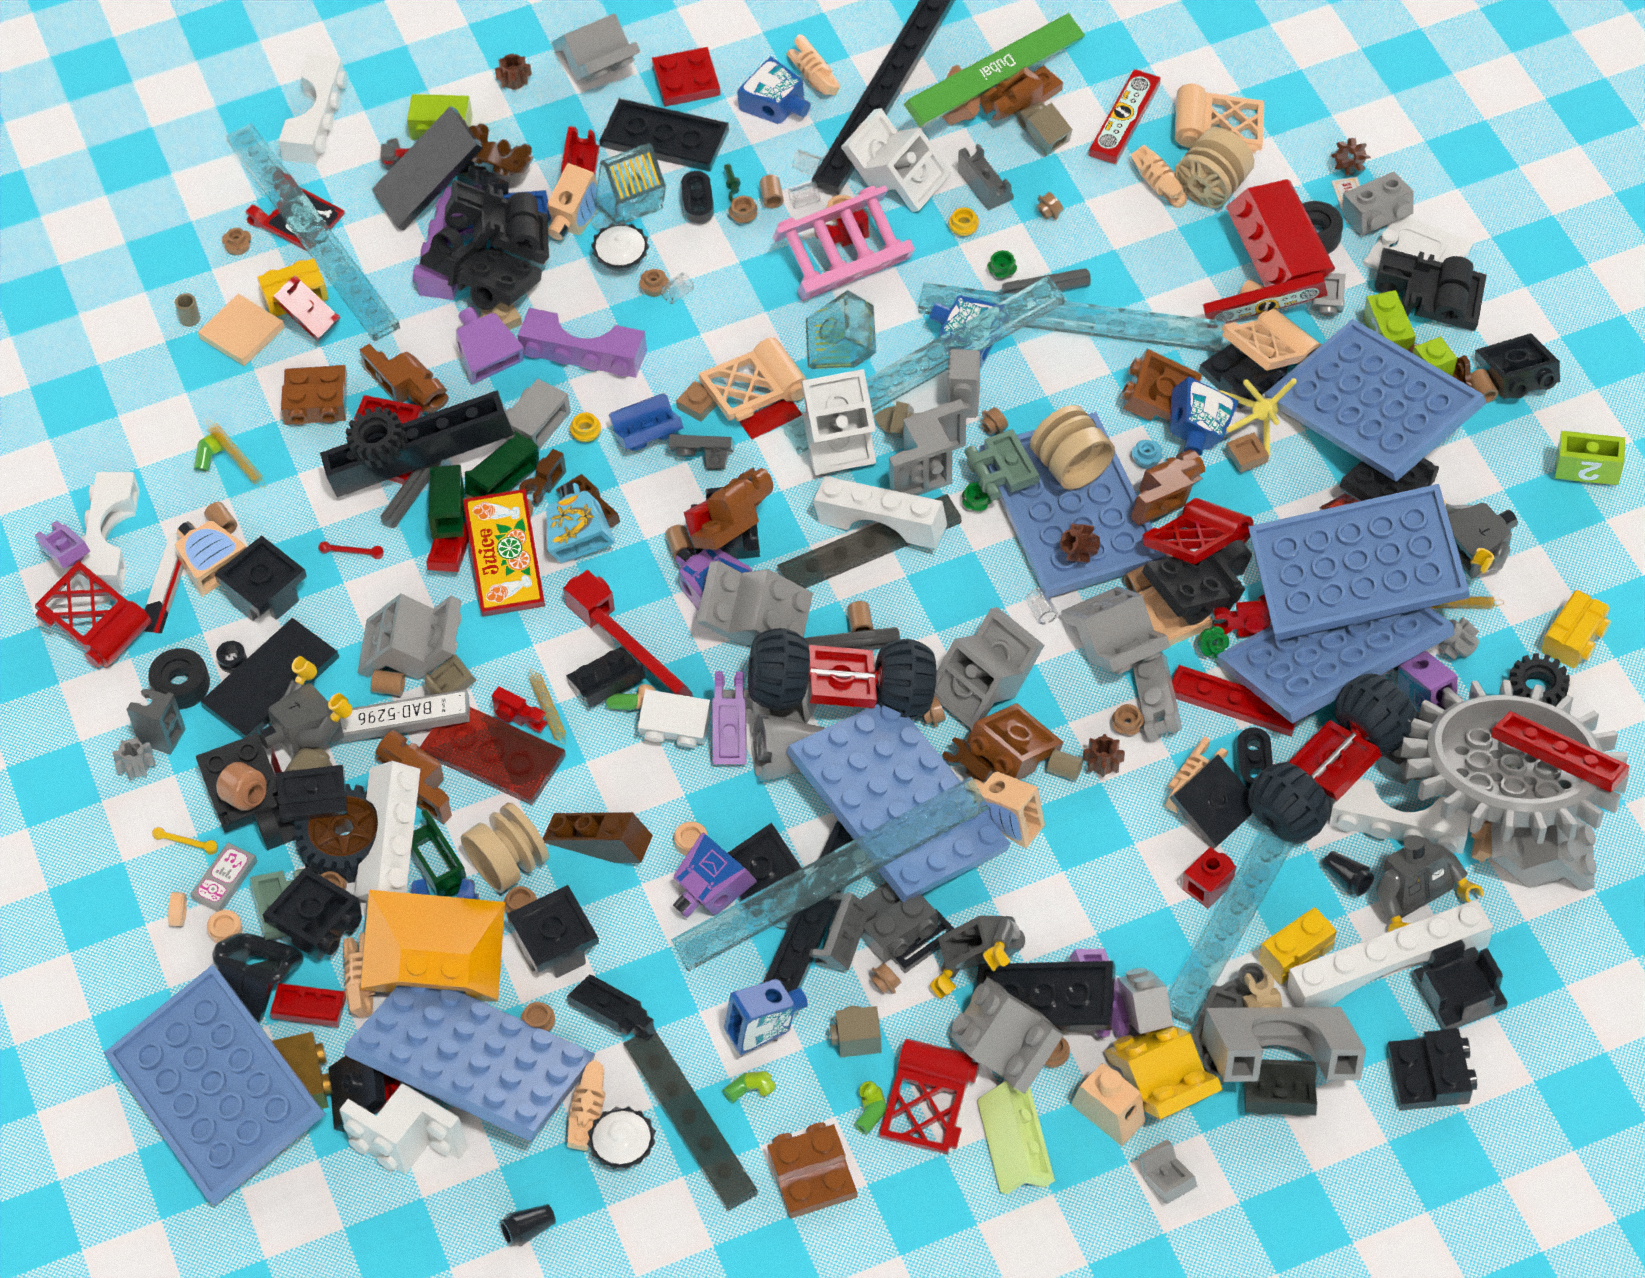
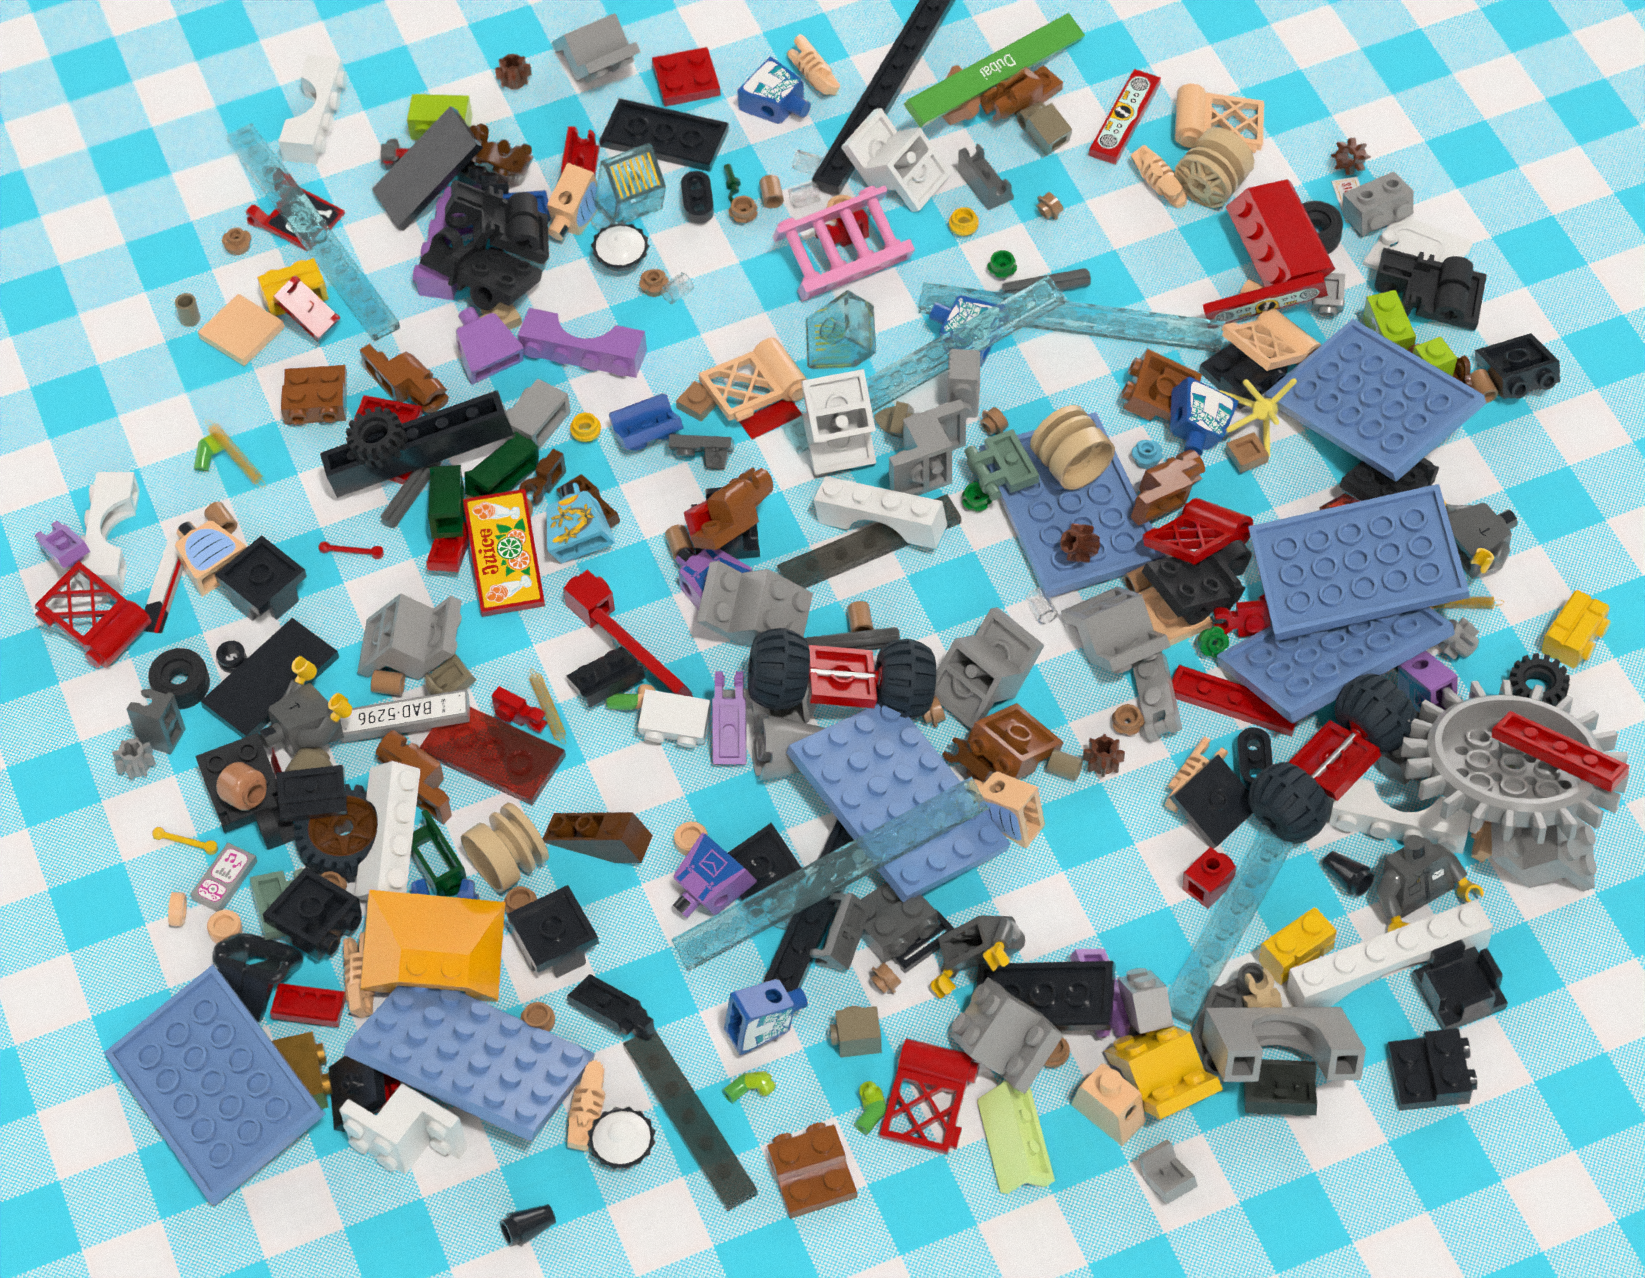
(1590, 457): lime brick -> none

